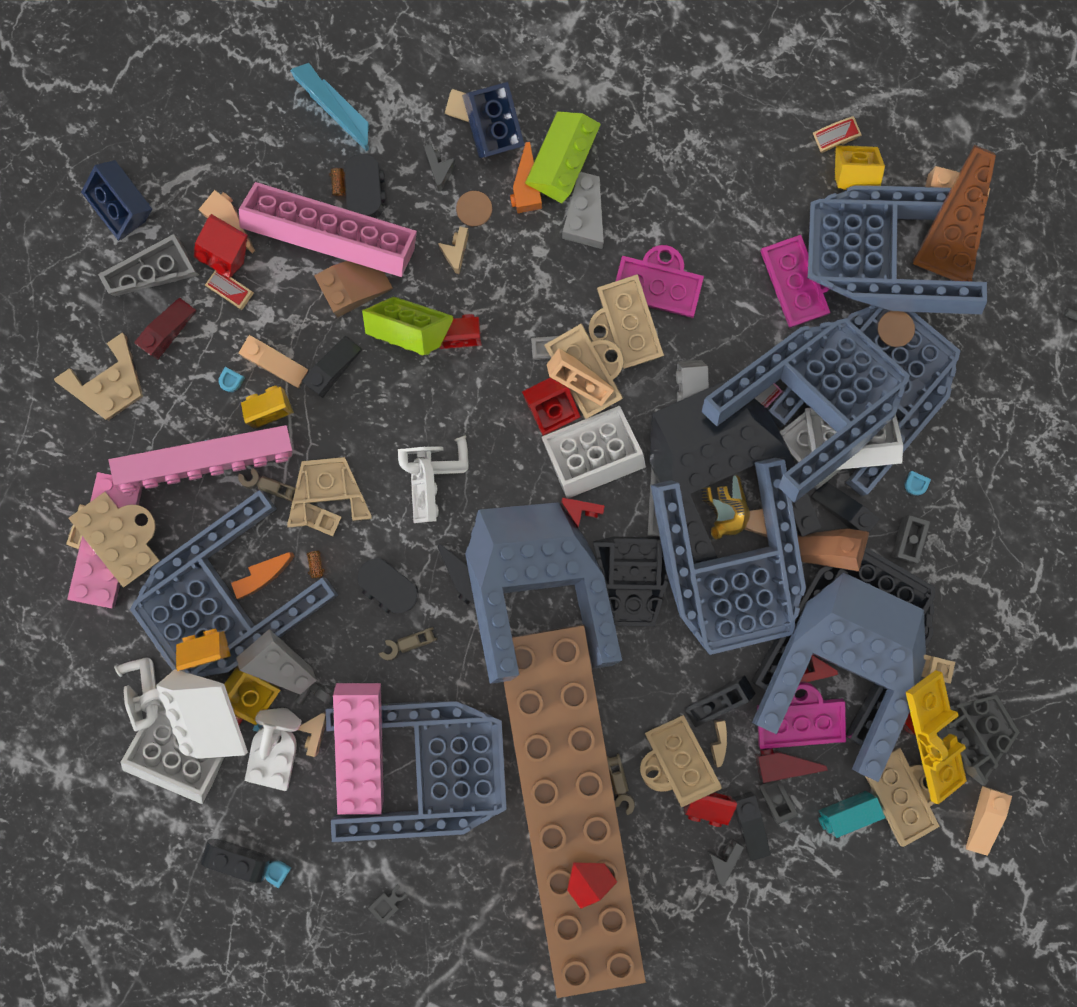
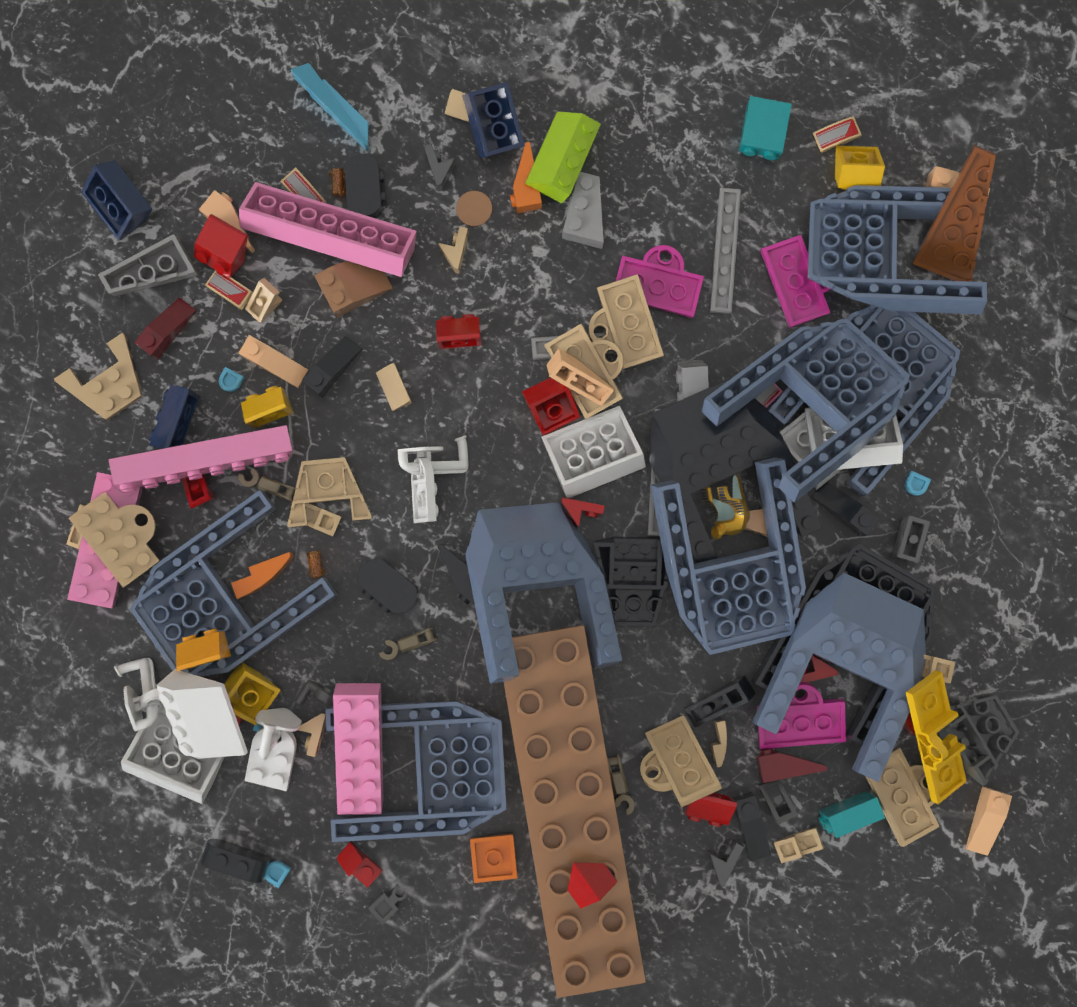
(174, 417): none -> dark blue slope
(197, 491): none -> red slope
(263, 300): none -> tan slope
(276, 663): light grey wedge -> none
(299, 185): none -> slope
(358, 864): none -> red slope
(393, 387): none -> tan slope
(407, 325): lime slope -> none
(493, 858): none -> orange plate
(725, 251): none -> light grey tile
(764, 128): none -> teal brick
(798, 844): none -> tan slope
(834, 548): nougat wedge -> none
(896, 328): medium nougat piece -> none

